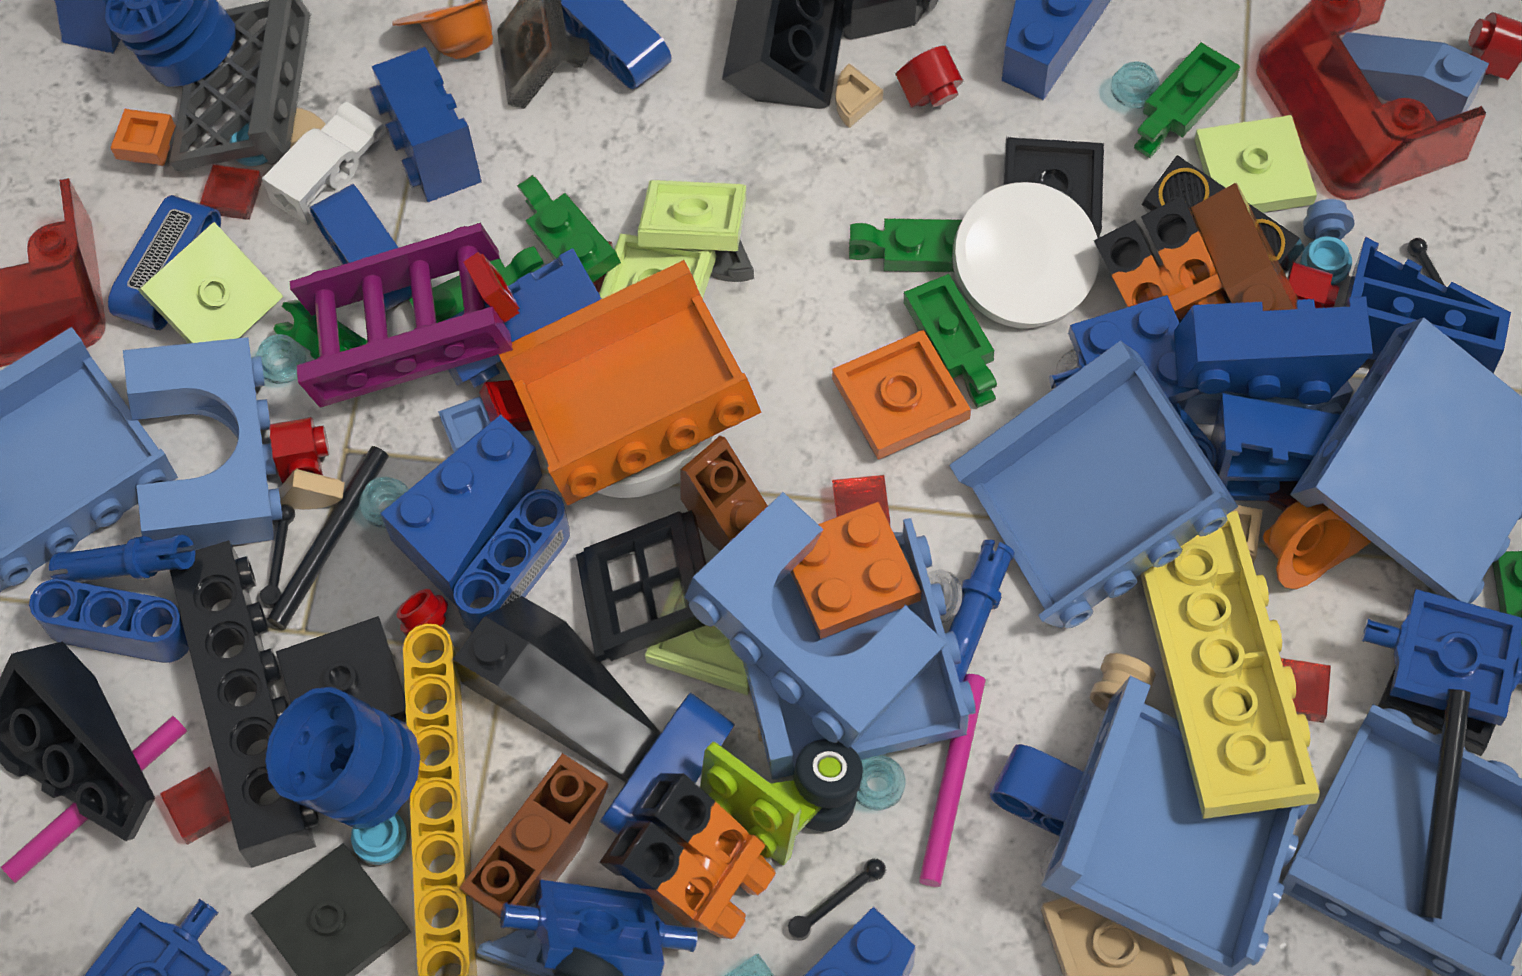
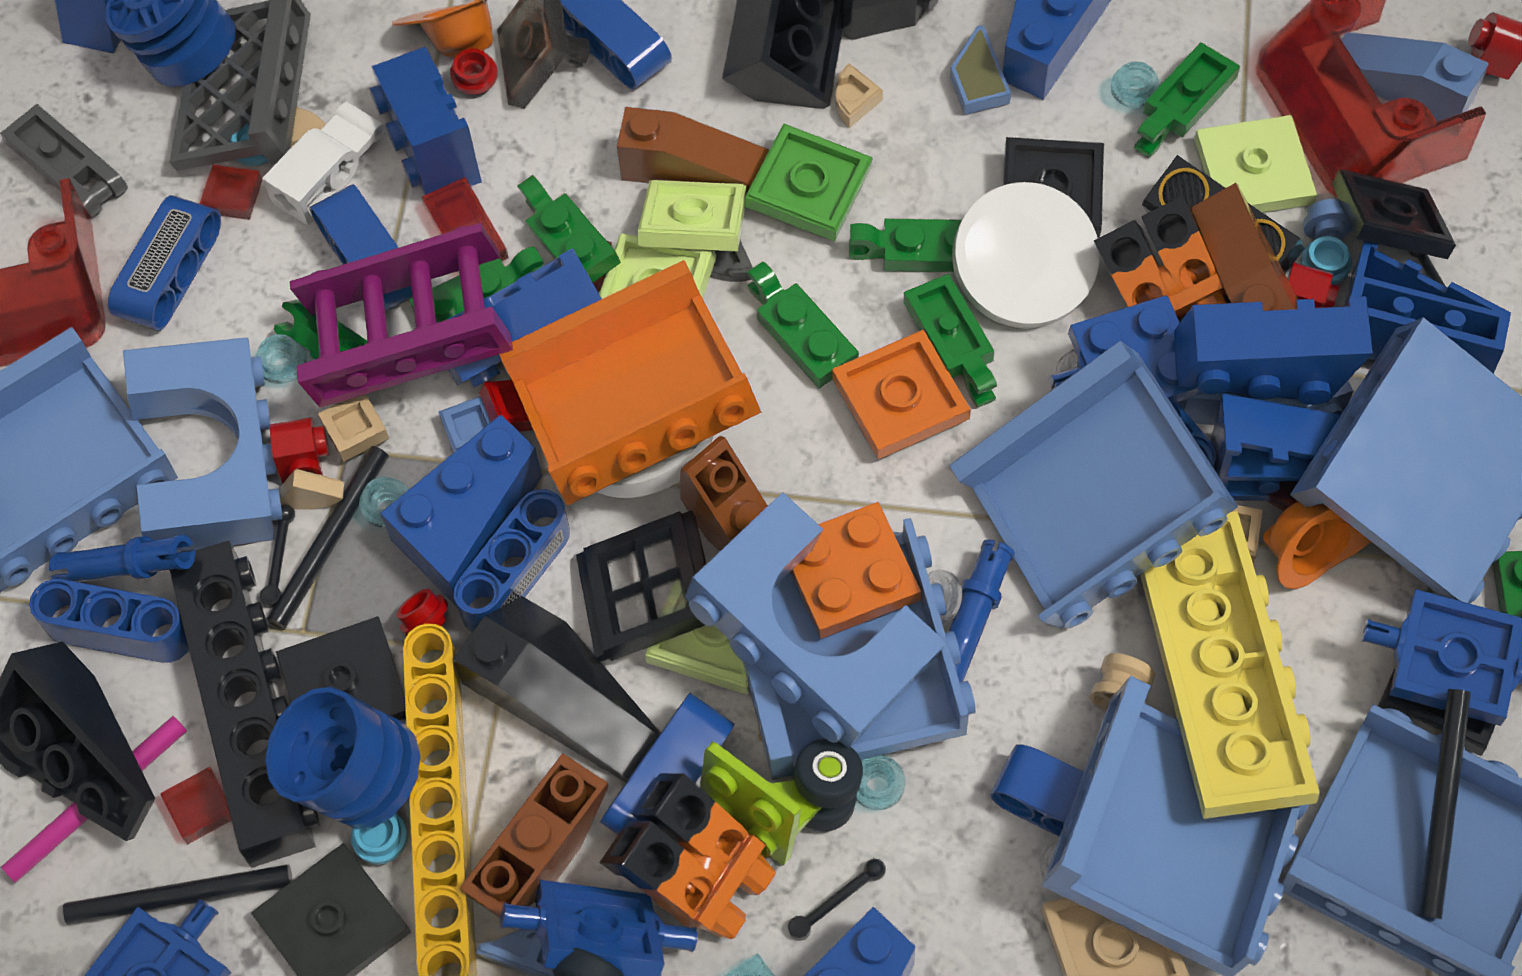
(60, 156): none -> dark grey plate
(143, 137): orange tile -> none
(177, 894): none -> black bar
(210, 290): yellowish green plate -> none
(353, 426): none -> tan plate
(459, 207): none -> clear red tile
(471, 62): none -> red plate
(492, 286): red tile -> none
(682, 149): none -> dark orange slope
(799, 326): none -> green plate
(808, 182): none -> bright green plate
(859, 492): clear red tile -> none
(930, 78): red plate -> none
(949, 794): dark pink bar -> none
(979, 75): none -> tile
(1311, 688): clear red tile -> none
(1393, 214): none -> black plate

